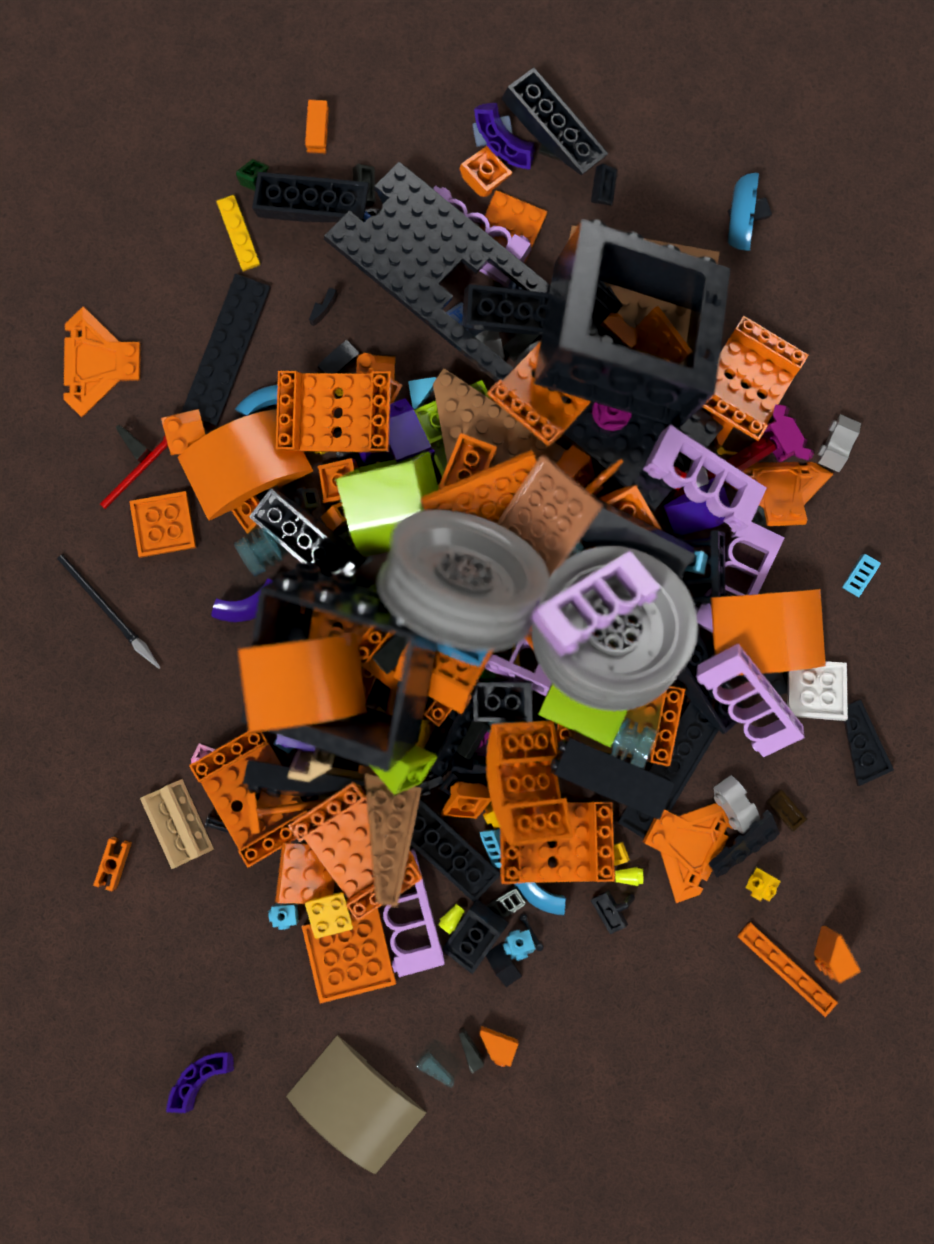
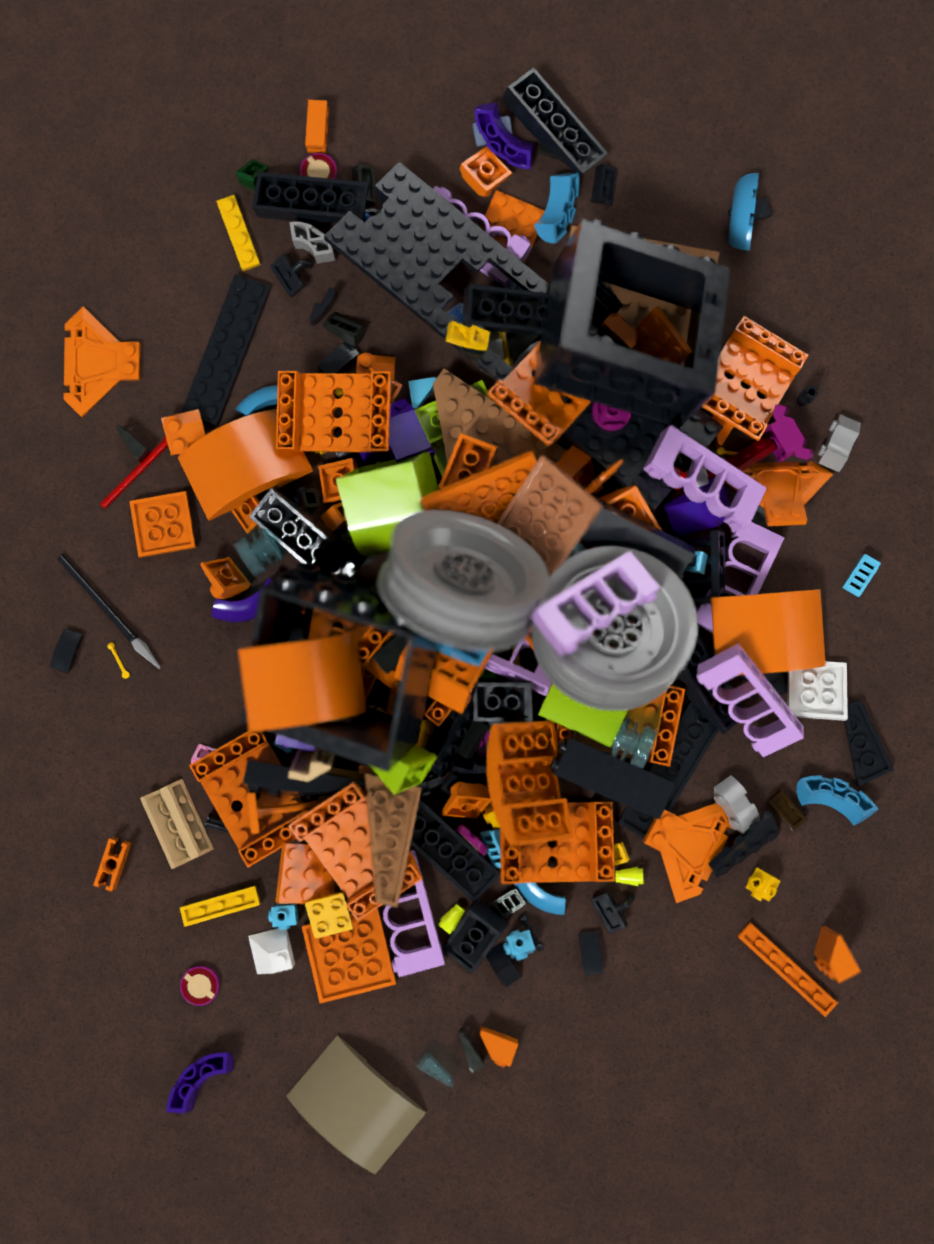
(66, 651): none -> black slope
(125, 674): none -> yellow hinge
(199, 985): none -> tile
(220, 905): none -> yellow plate
(225, 578): none -> orange slope
(272, 951): none -> white slope
(288, 273): none -> black plate
(312, 240): none -> light grey brick
(318, 166): none -> tile
(352, 337): none -> pearl dark grey slope
(467, 337): none -> yellow slope
(472, 840): none -> magenta tile
(507, 358): none -> yellow piece
(560, 207): none -> dark azure brick
(591, 953): none -> black slope
(807, 396): none -> black pin
(836, 794): none -> dark azure brick

